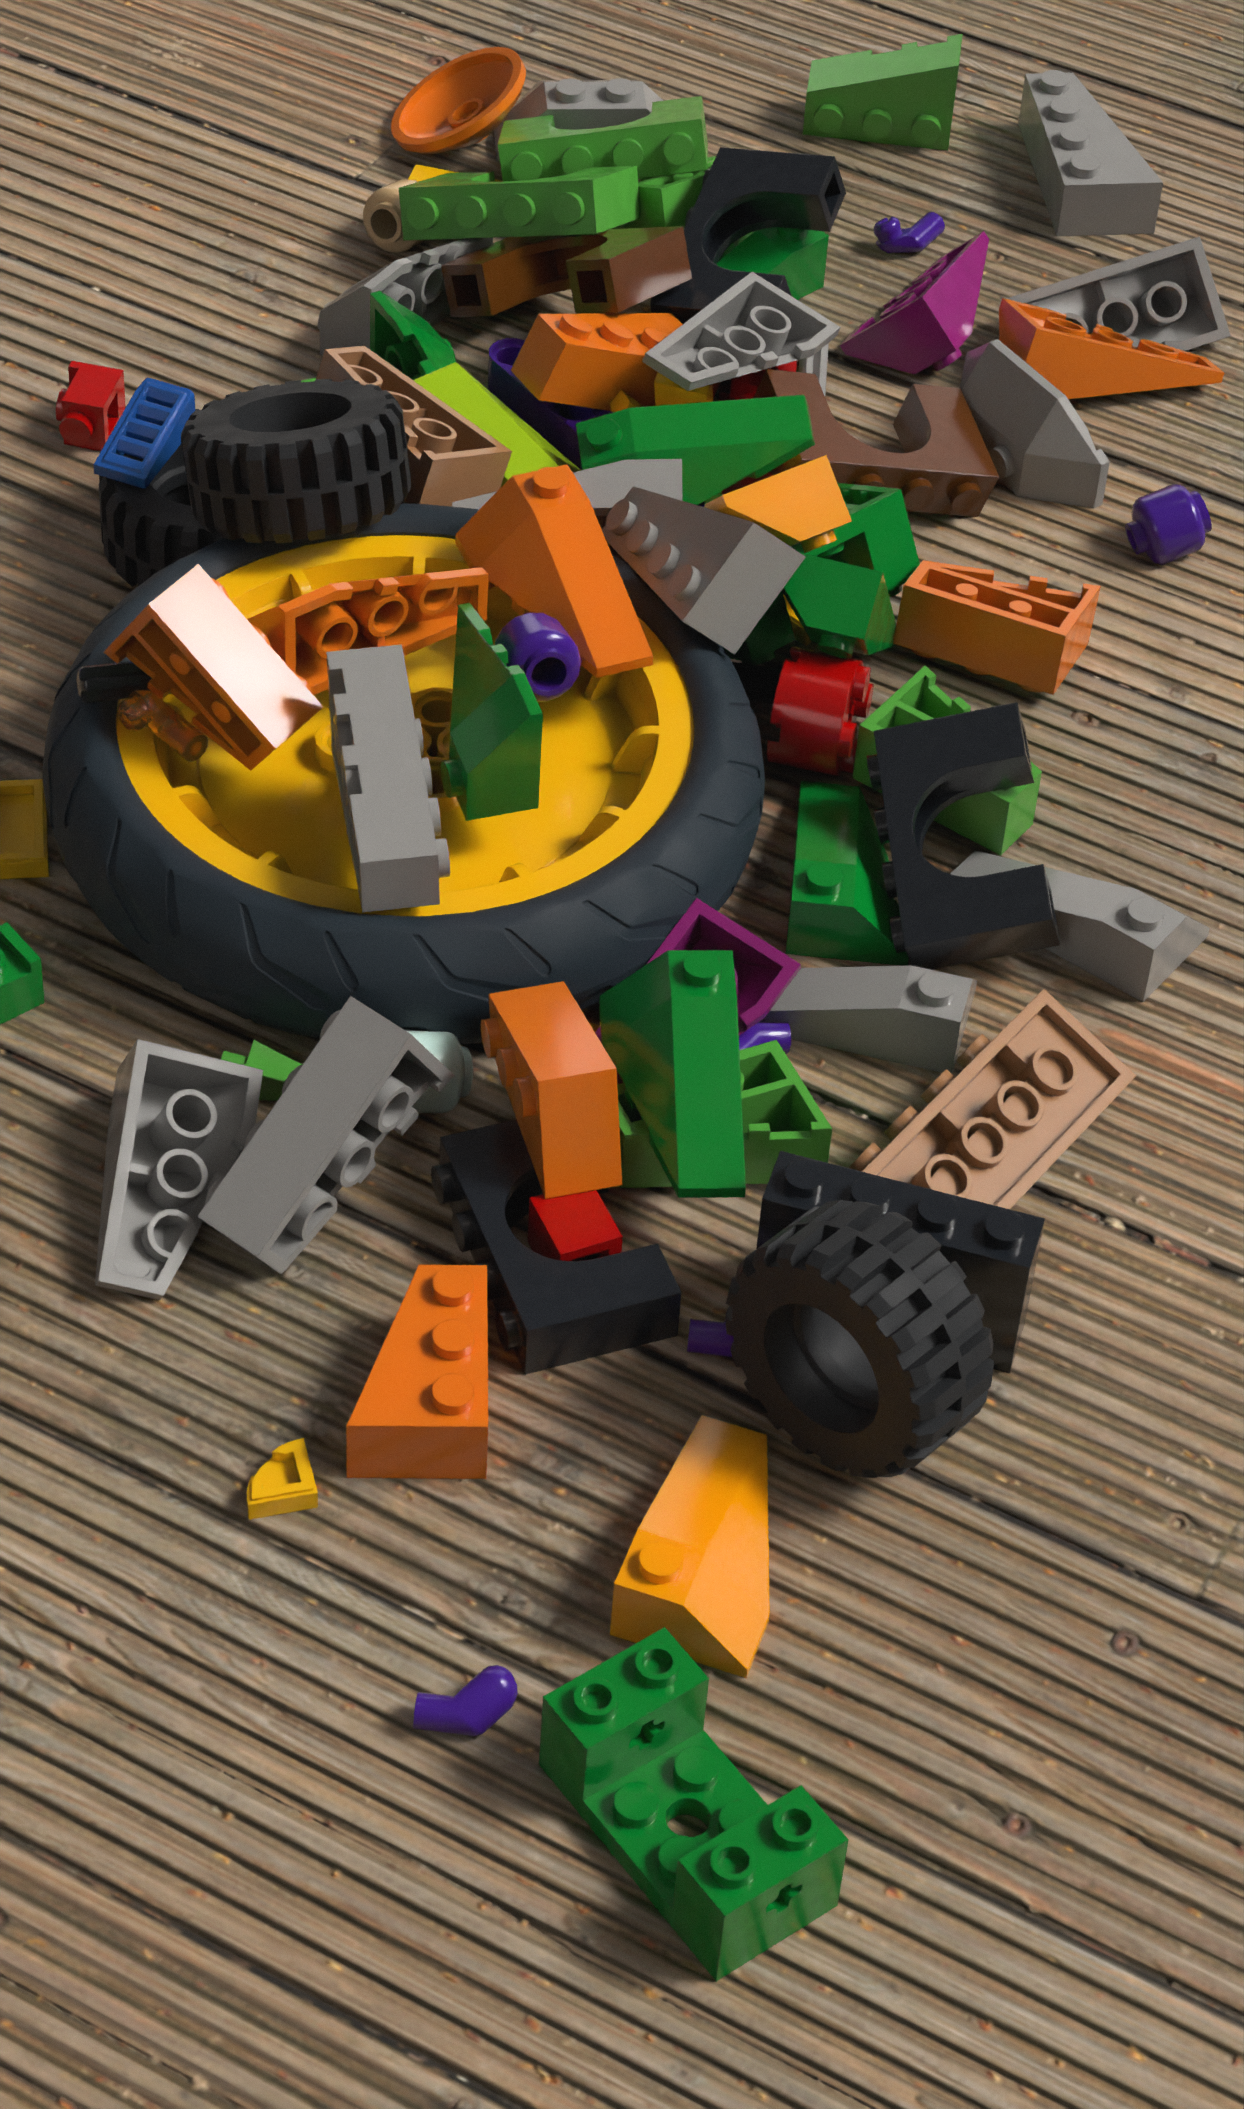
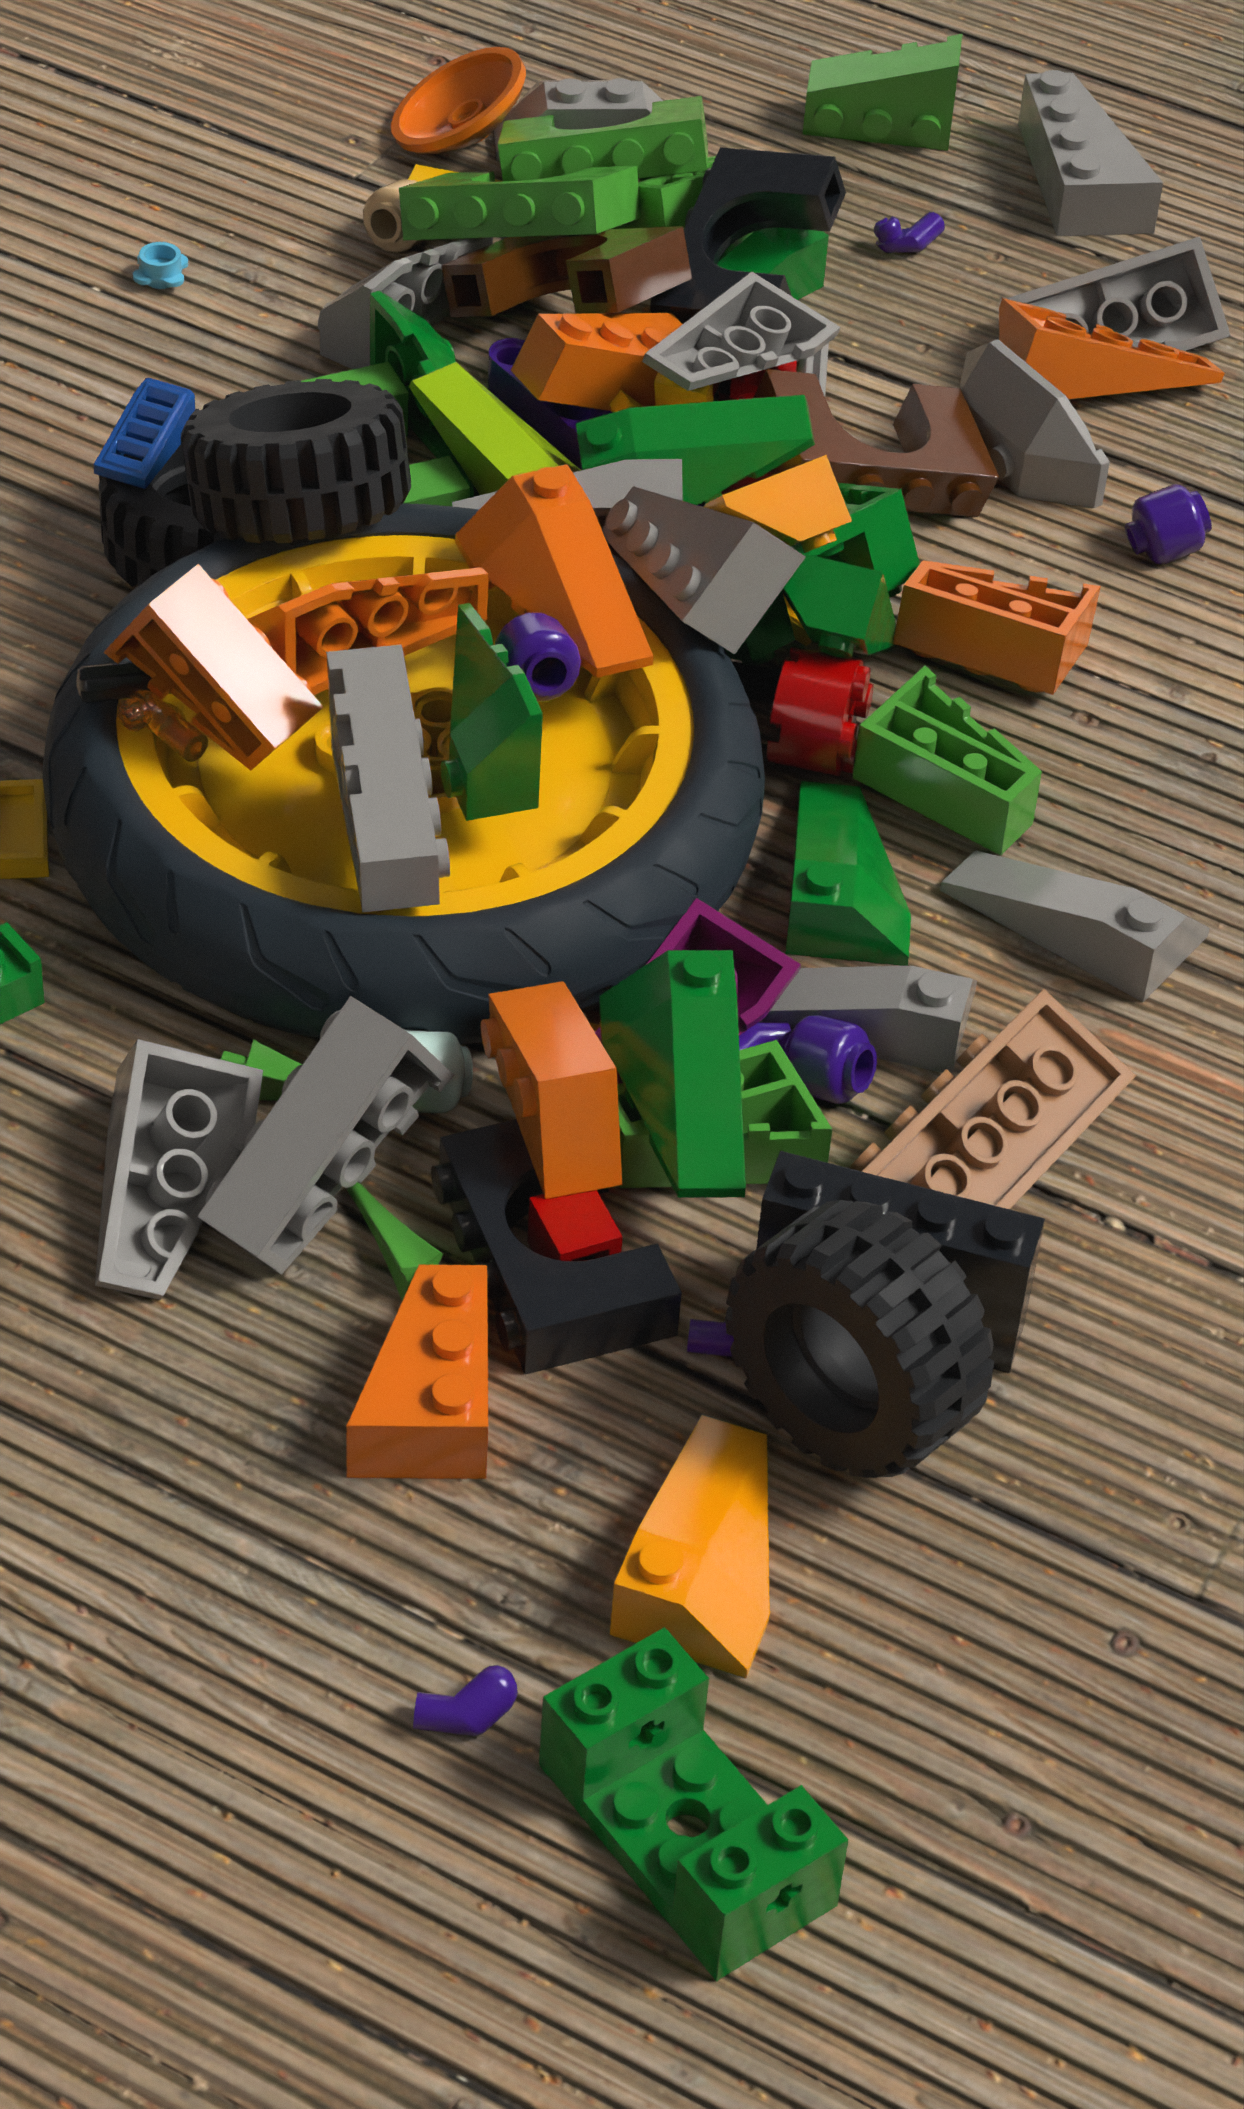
(90, 405): red brick -> none
(160, 266): none -> medium azure plate
(283, 1483): yellow tile -> none
(397, 1243): none -> bright green piece
(445, 450): medium nougat wedge -> none
(831, 1057): none -> dark purple head
(921, 773): black arch -> none
(929, 317): magenta wedge -> none

